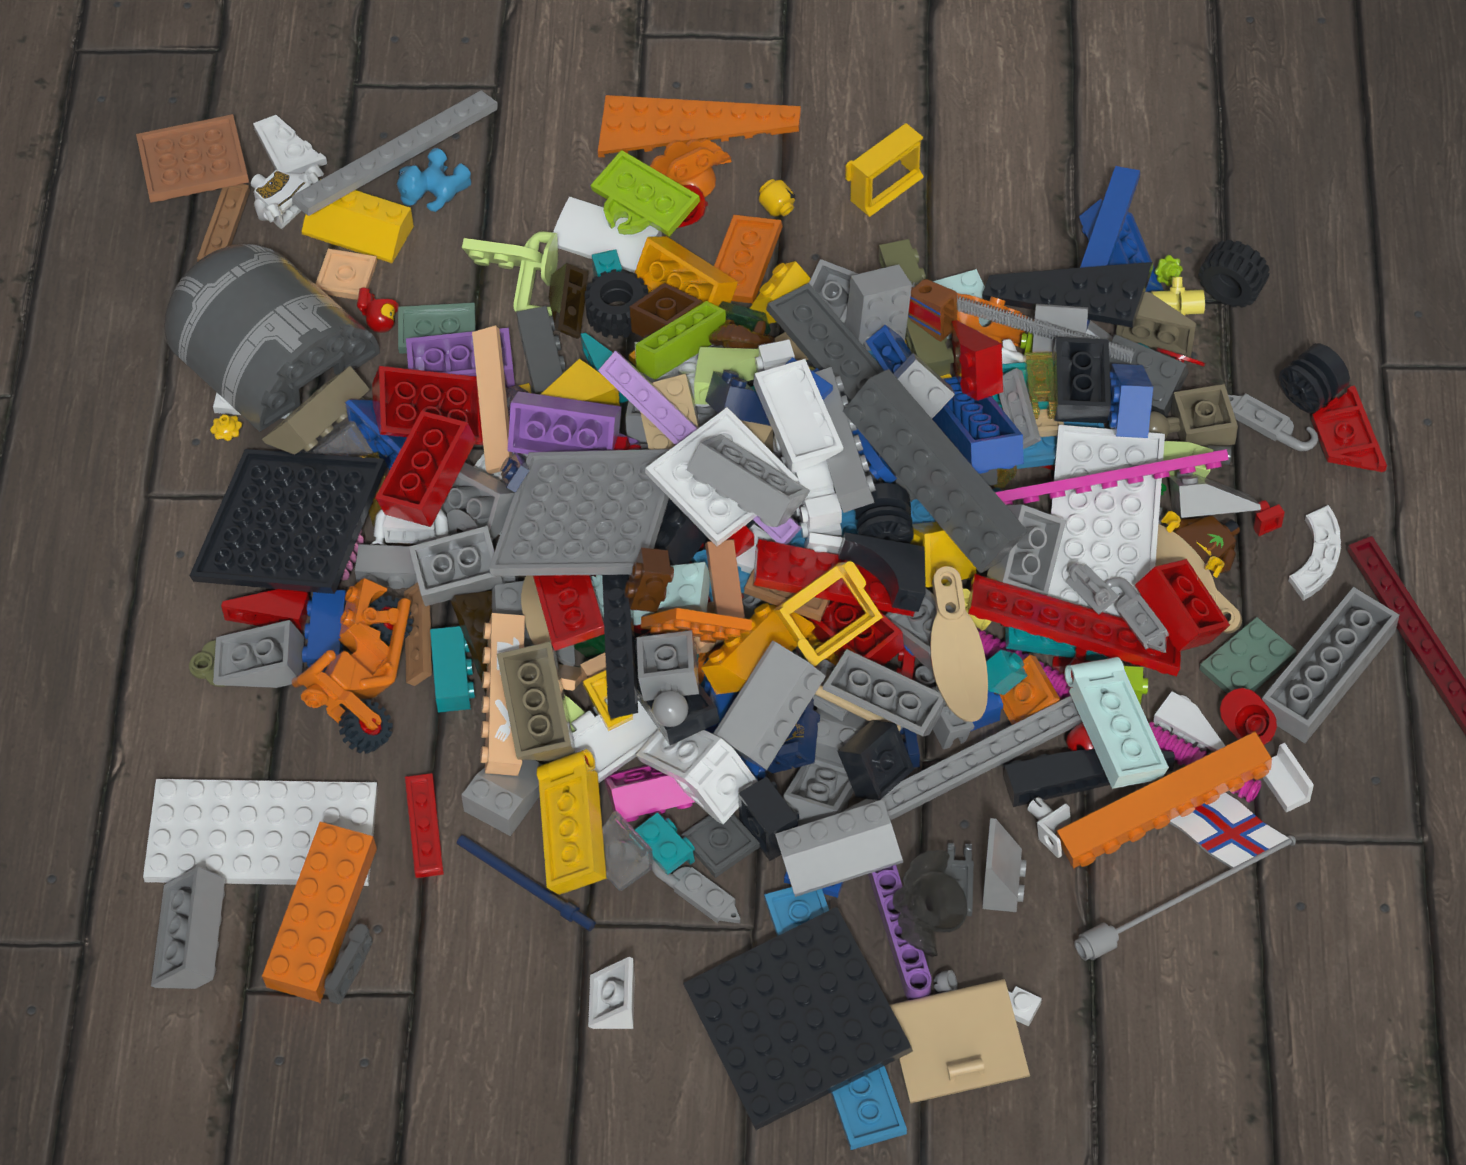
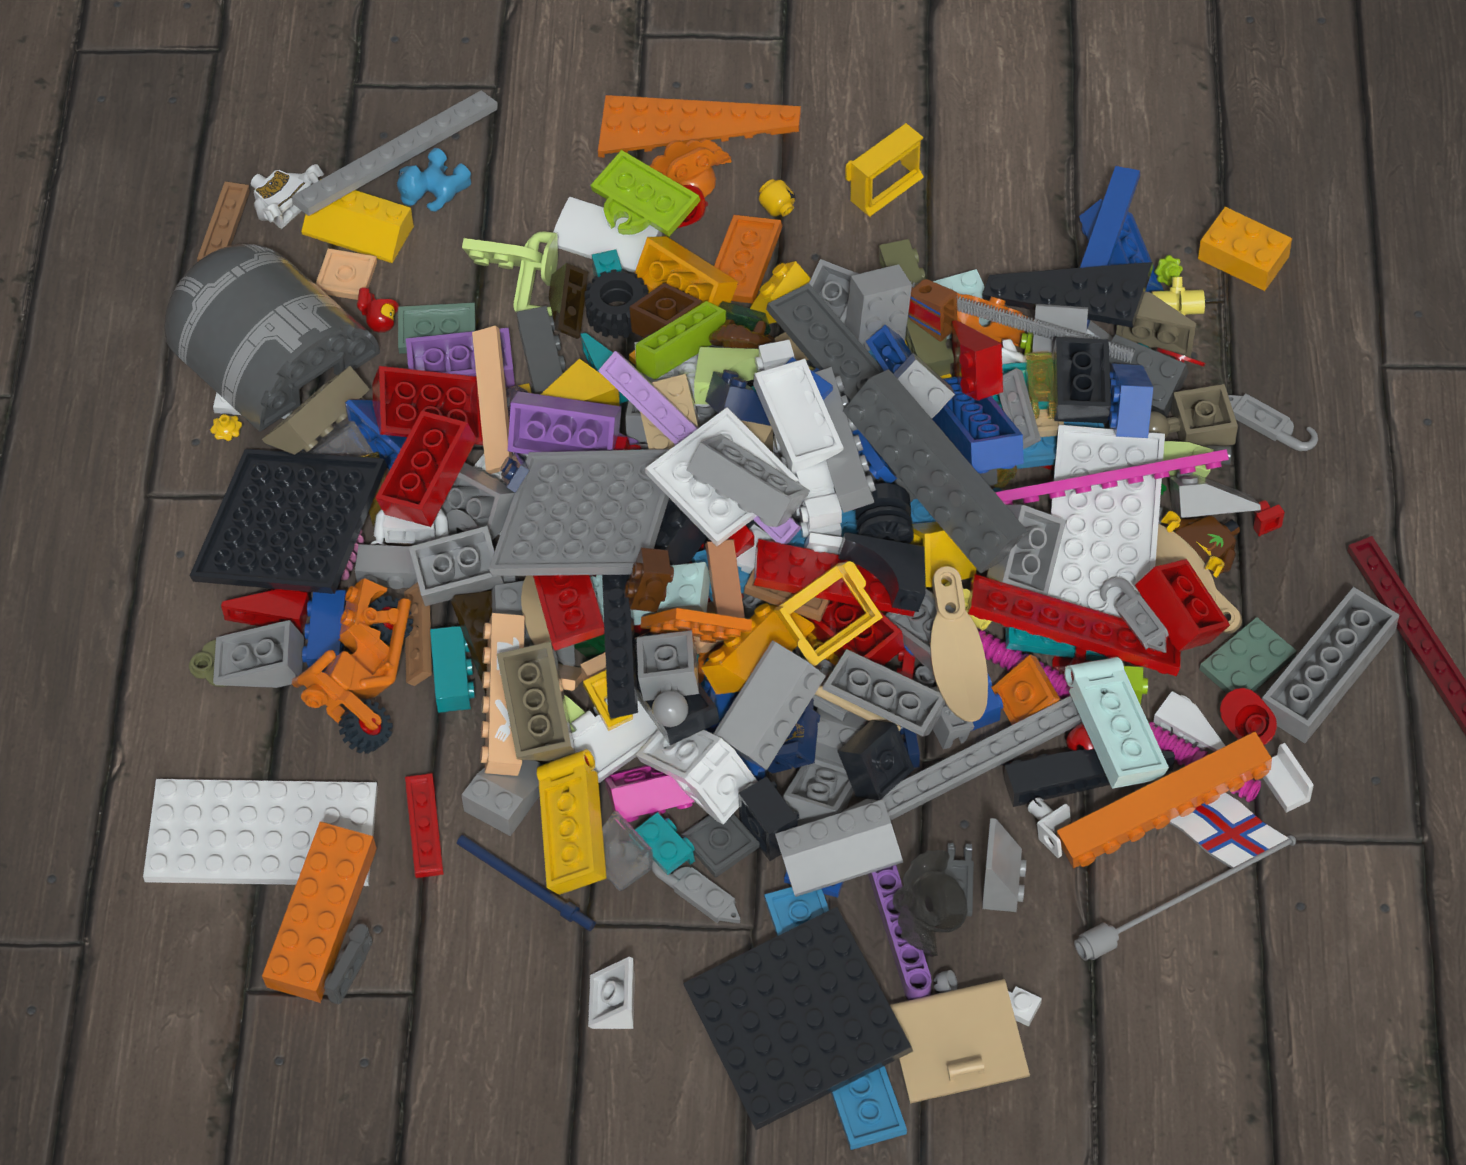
(188, 930): light grey slope -> none
(192, 158): nougat plate -> none
(285, 148): white wing -> none
(1004, 672): teal brick -> none
(1091, 587): light grey hinge -> none
(1234, 273): black tyre -> none
(1245, 248): none -> light orange brick
(1314, 378): black wheel -> none
(1325, 553): white tile -> none
(1347, 433): red wing -> none

